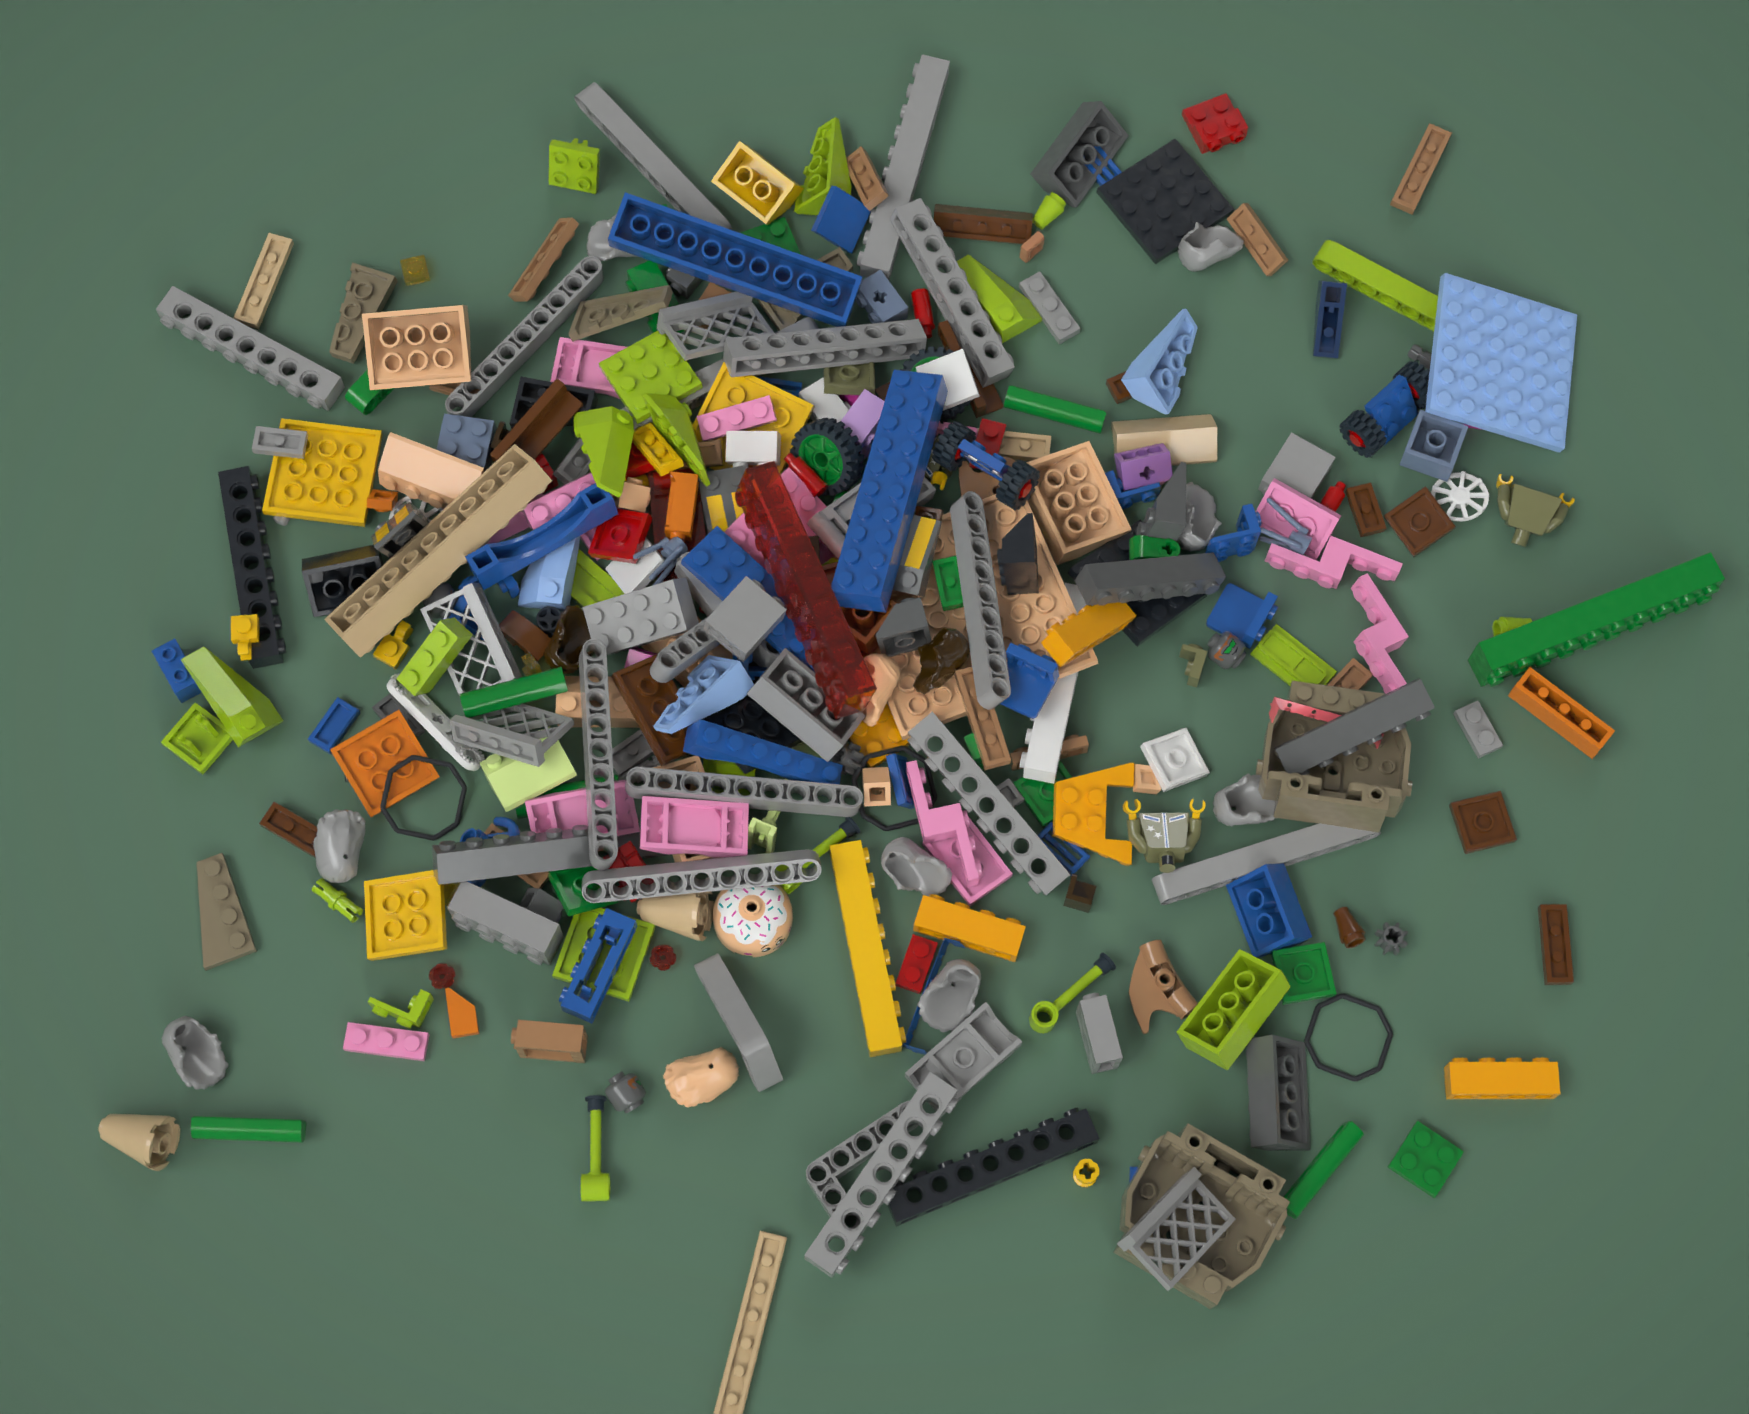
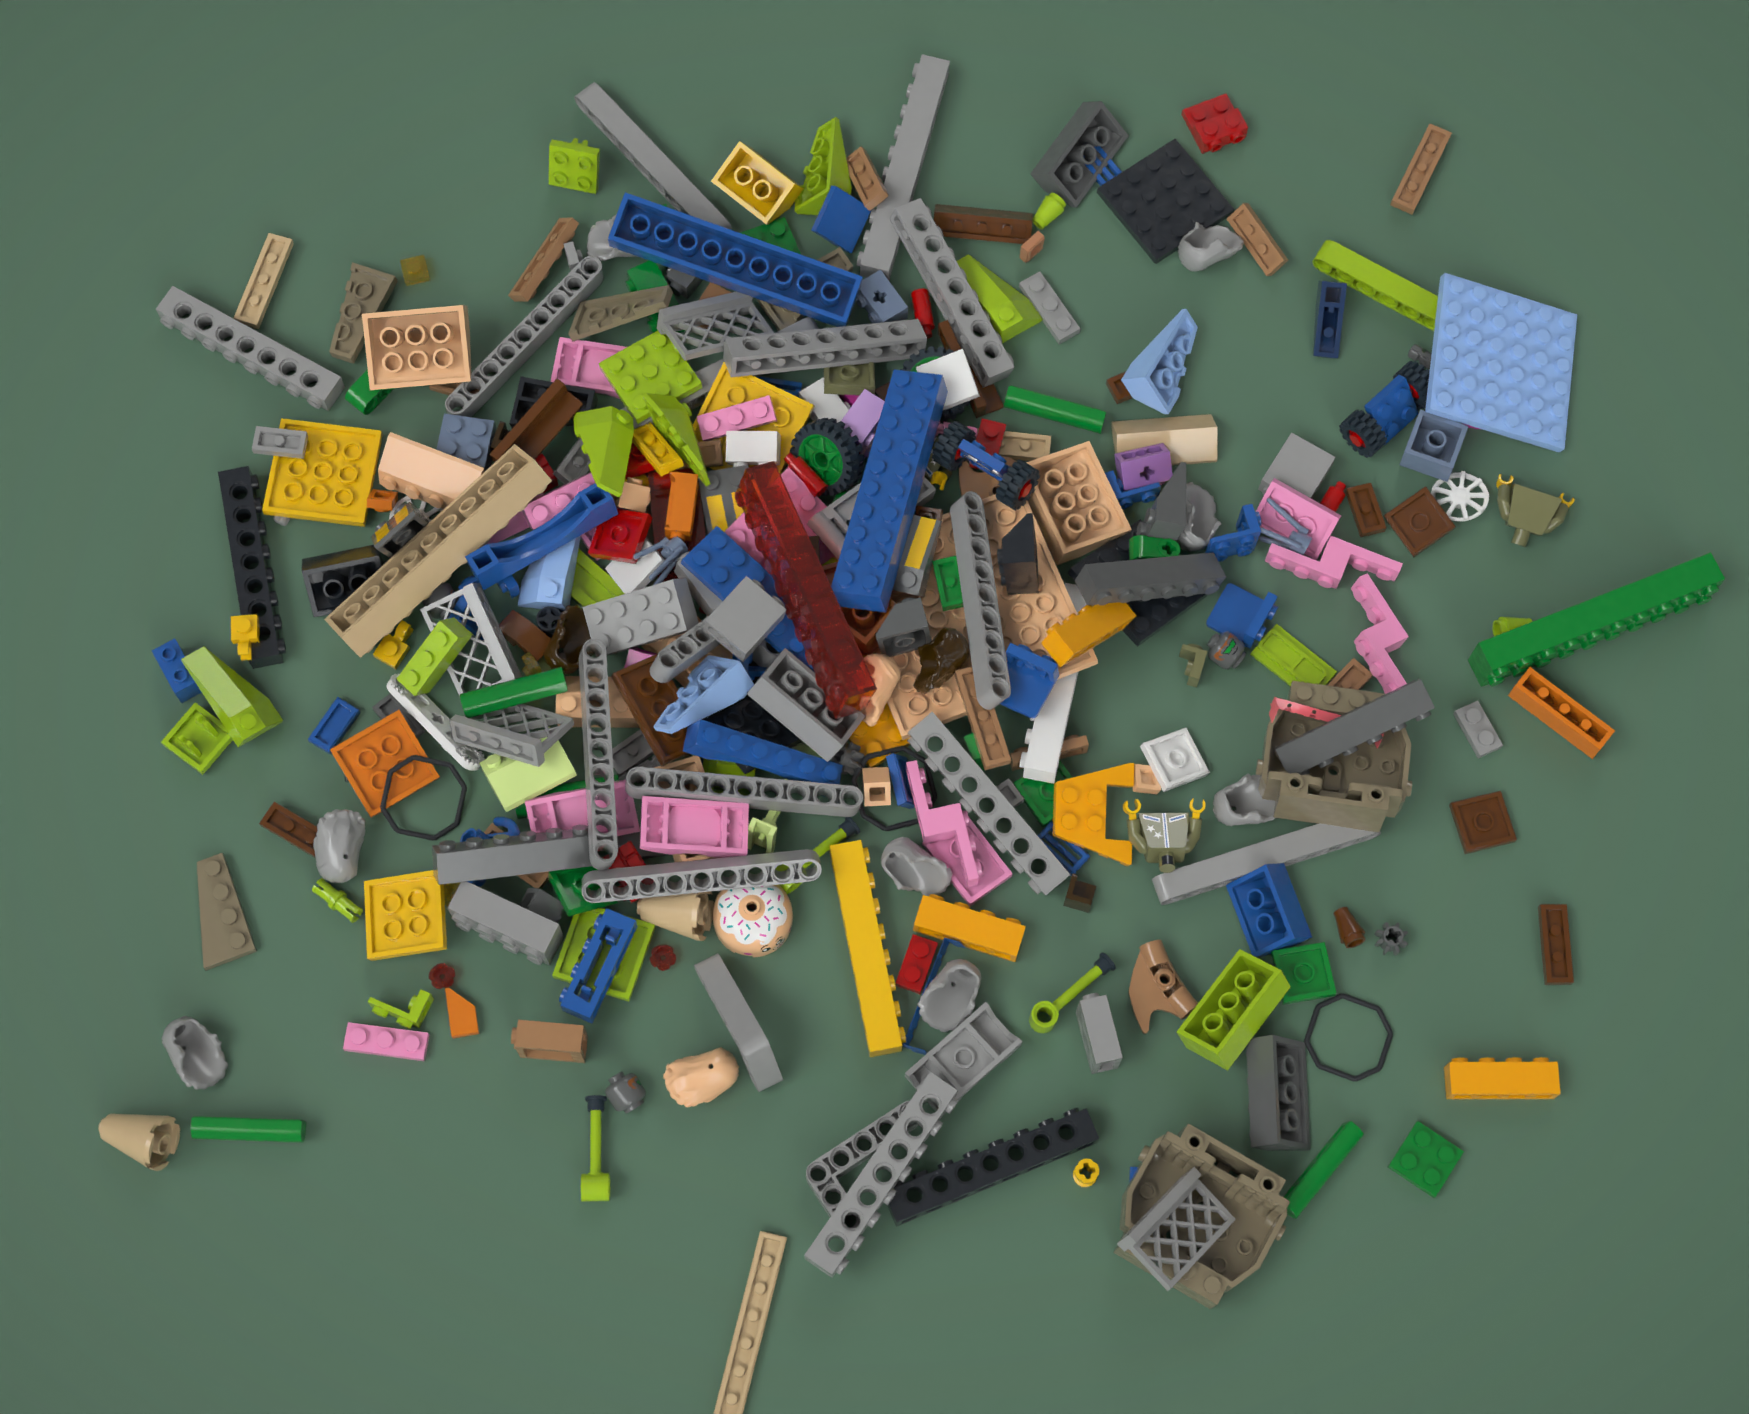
(573, 256): none -> light grey plate

